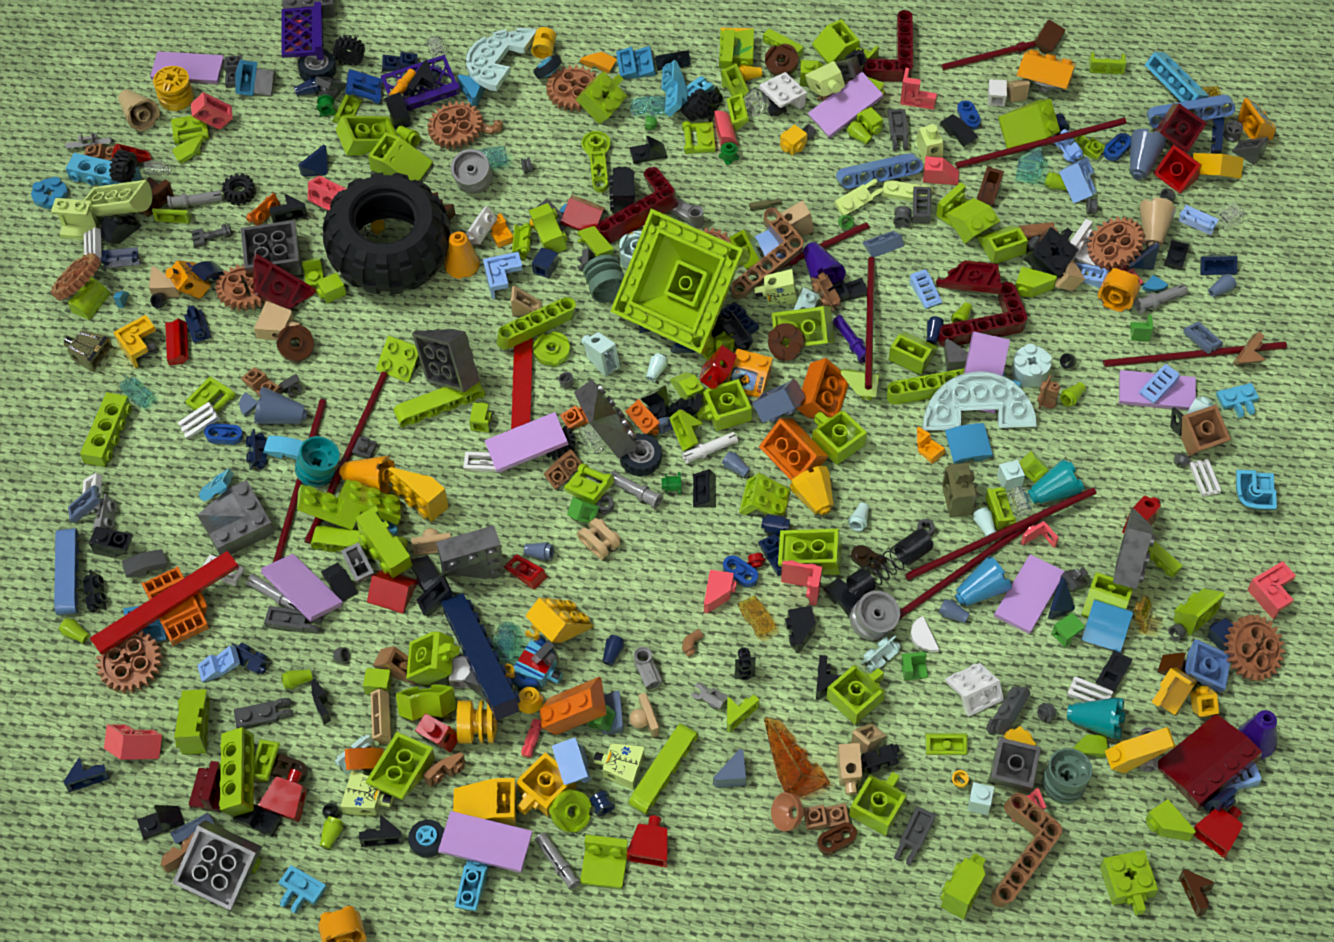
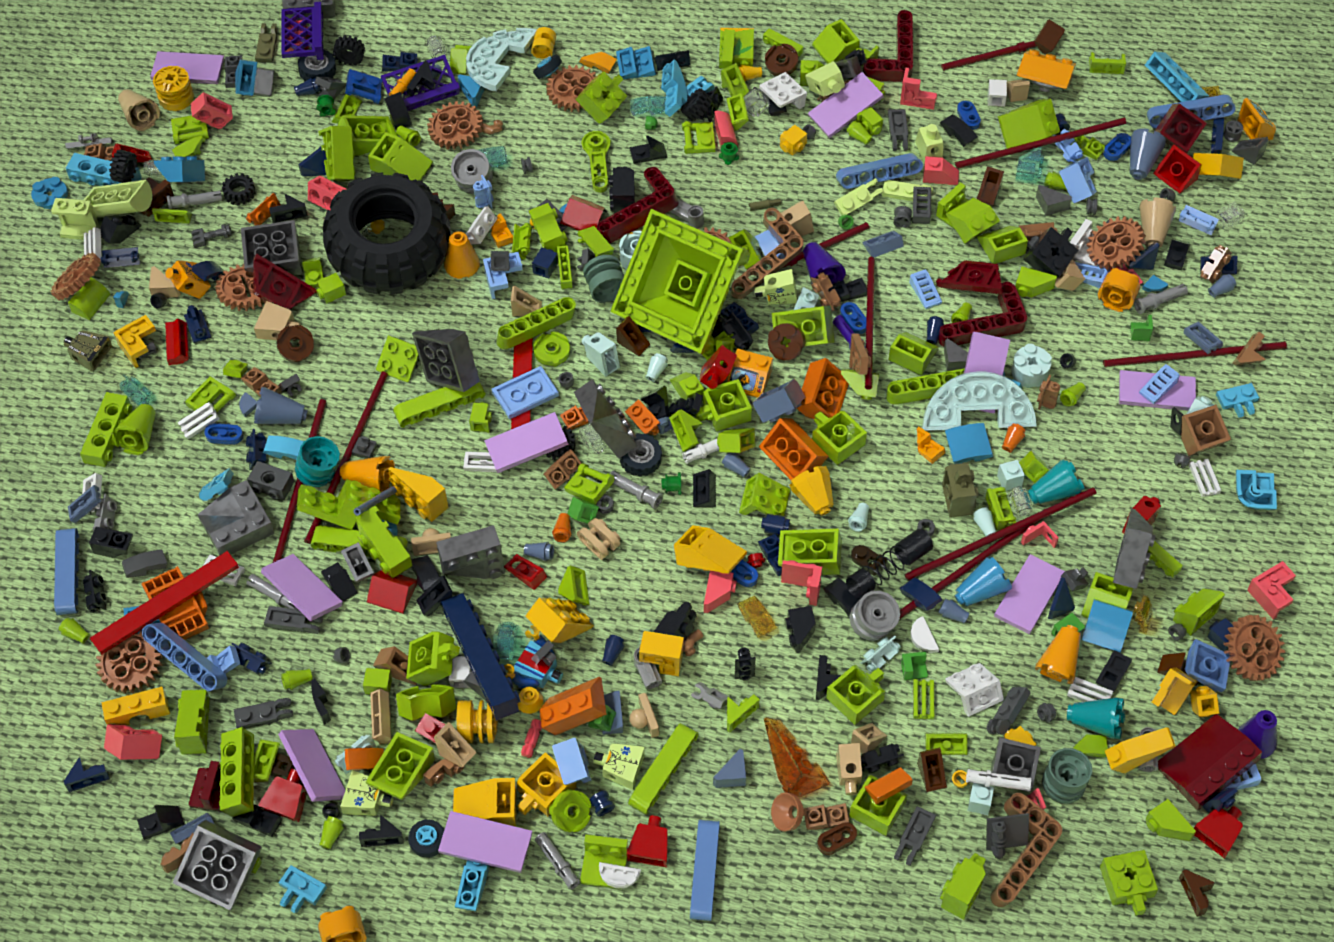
(135, 430): none -> lime cone
(149, 703): none -> yellow arch
(176, 656): none -> medium blue beam
(181, 168): none -> dark azure slope
(235, 368): none -> lime plate
(266, 44): none -> olive hinge
(280, 480): none -> dark grey brick
(312, 764): none -> lavender tile
(338, 152): none -> lime wedge
(374, 501): none -> sand blue piece
(453, 746): none -> tan slope
(458, 59): none -> lime slope
(482, 193): none -> light blue hinge
(500, 260): none -> dark grey tile
(525, 392): none -> light blue tile
(562, 528): none -> orange cone
(564, 267): none -> lime piece
(574, 585): none -> lime slope
(618, 876): none -> white tile
(631, 337): none -> reddish brown slope
(662, 650): none -> yellow panel
(678, 622): none -> black hinge
(704, 870): none -> medium blue beam
(707, 550): none -> yellow slope
(736, 440): none -> lime slope
(855, 318): none -> blue plate
(859, 356): none -> medium nougat wing
(889, 785): none -> orange slope
(921, 594): none -> dark blue slope
(923, 683): none -> lime tile
(932, 769): none -> reddish brown slope
(1000, 780): none -> white pin
(1006, 833): none -> dark grey hinge
(1013, 437): none -> orange cone
(1052, 201): none -> flat silver slope
(1061, 655): none -> light orange cone
(1220, 257): none -> medium nougat hinge

